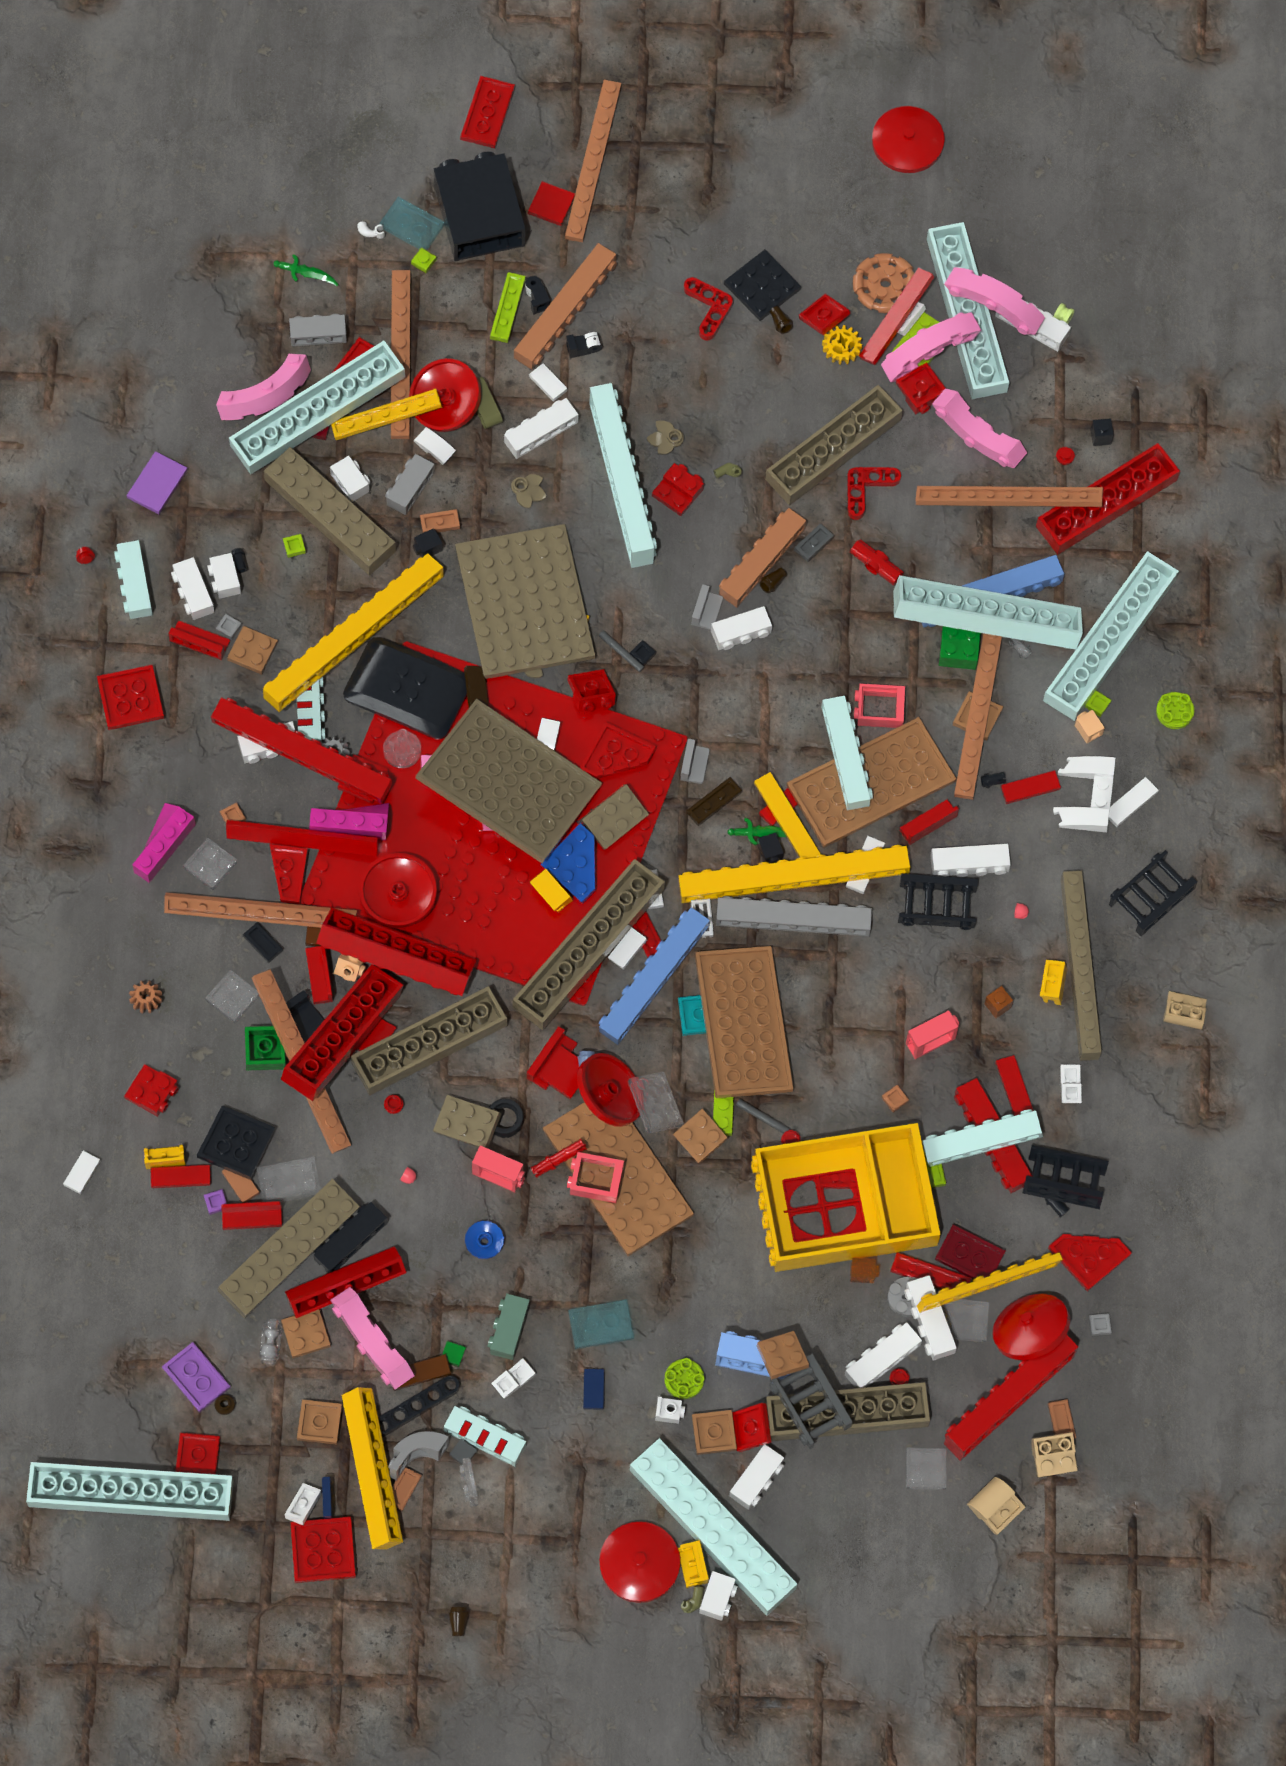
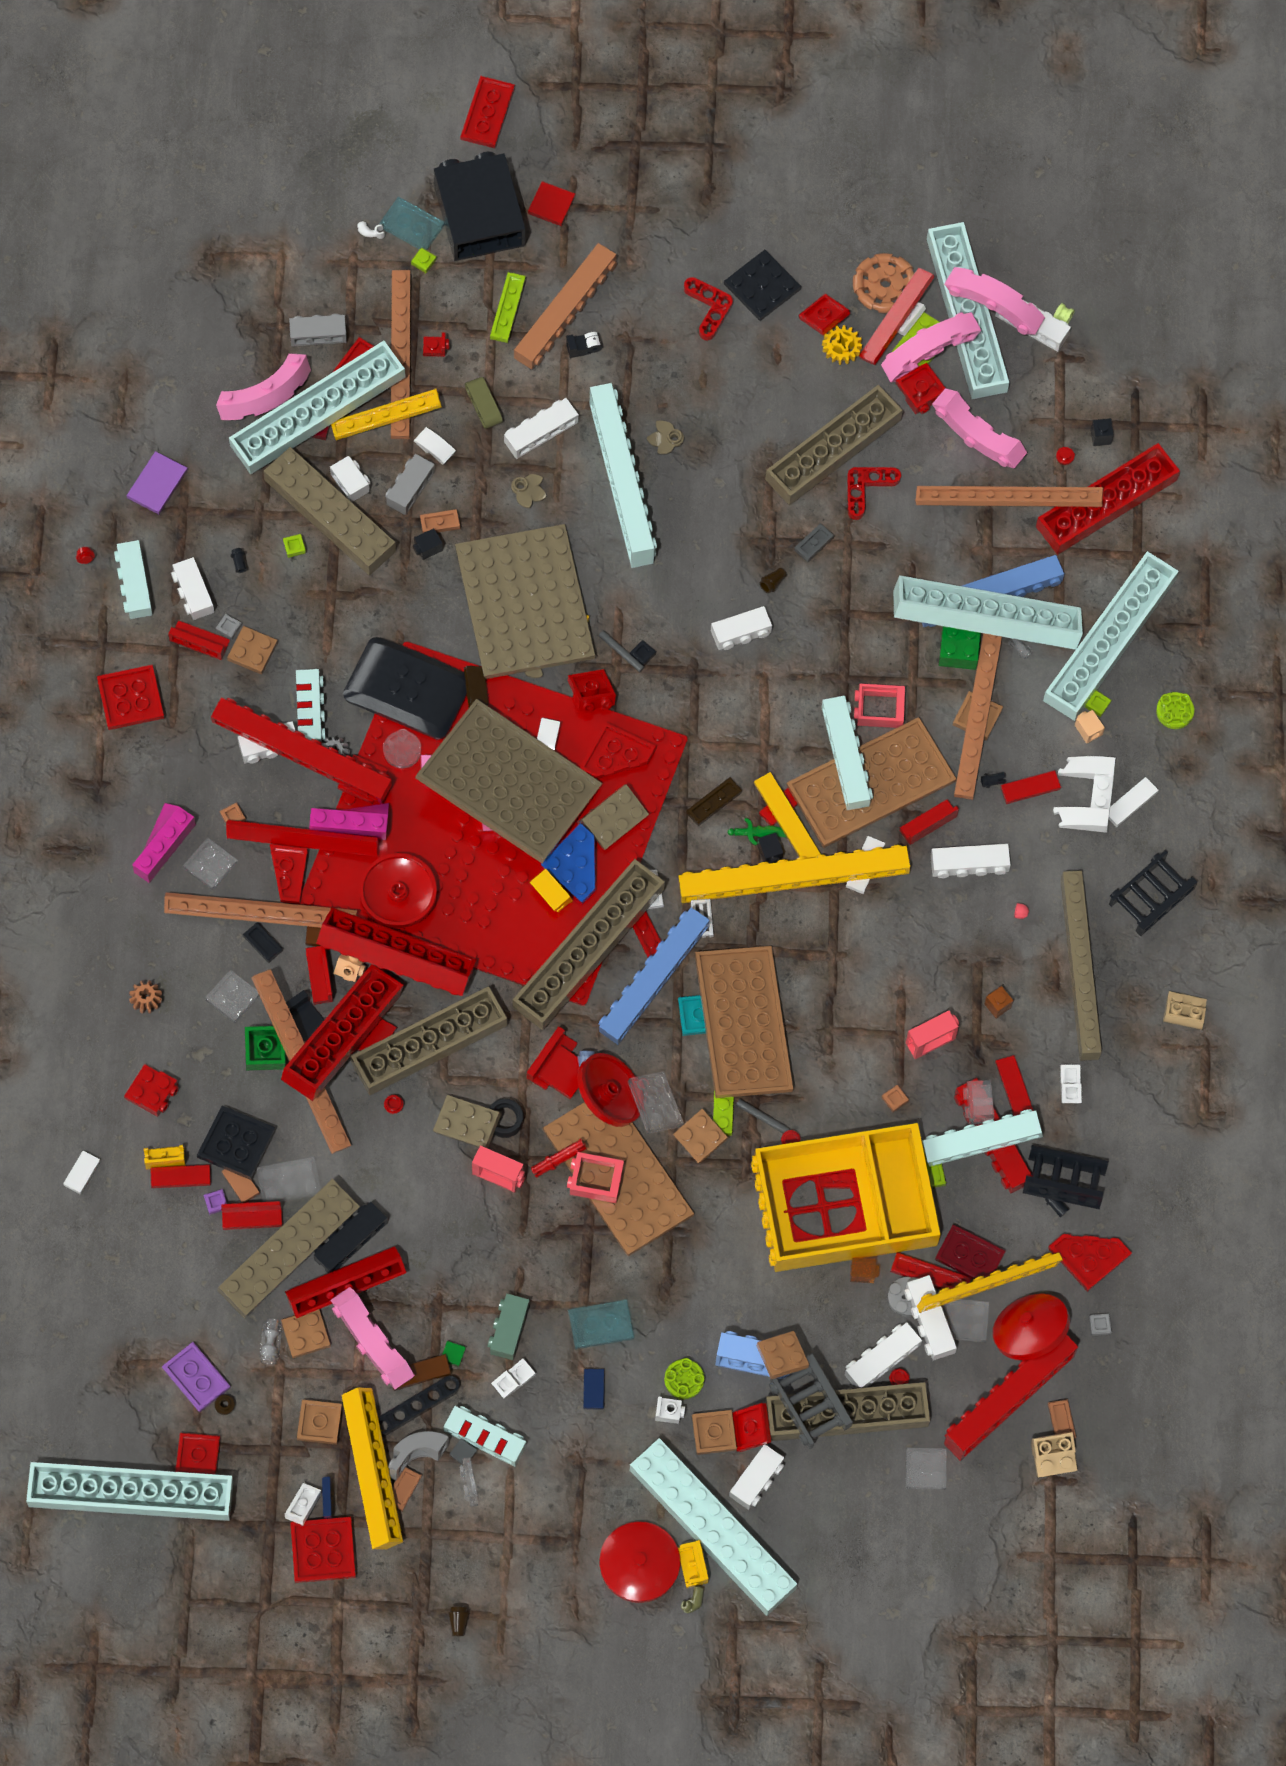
(225, 576): white brick -> none
(309, 272): green piece -> none
(352, 632): yellow brick -> none
(408, 1176): coral hinge -> none
(435, 346): none -> red bracket
(457, 390): red dish -> none
(480, 1231): blue dish -> none
(536, 290): black leg -> none
(548, 382): white tile -> none
(593, 161): nougat plate -> none
(627, 948): white tile -> none
(678, 489): red plate -> none
(694, 763): light grey panel -> none
(706, 608): light grey panel -> none
(717, 1596): white brick -> none
(728, 469): olive arm -> none
(762, 557): nougat brick -> none
(781, 321): dark brown cone -> none
(793, 916): light grey brick -> none
(876, 562): red piece -> none
(908, 139): red dish -> none
(947, 885): black fence -> none
(979, 1101): none -> clear brick
(996, 1505): tan brick -> none
(1053, 981): yellow hinge -> none

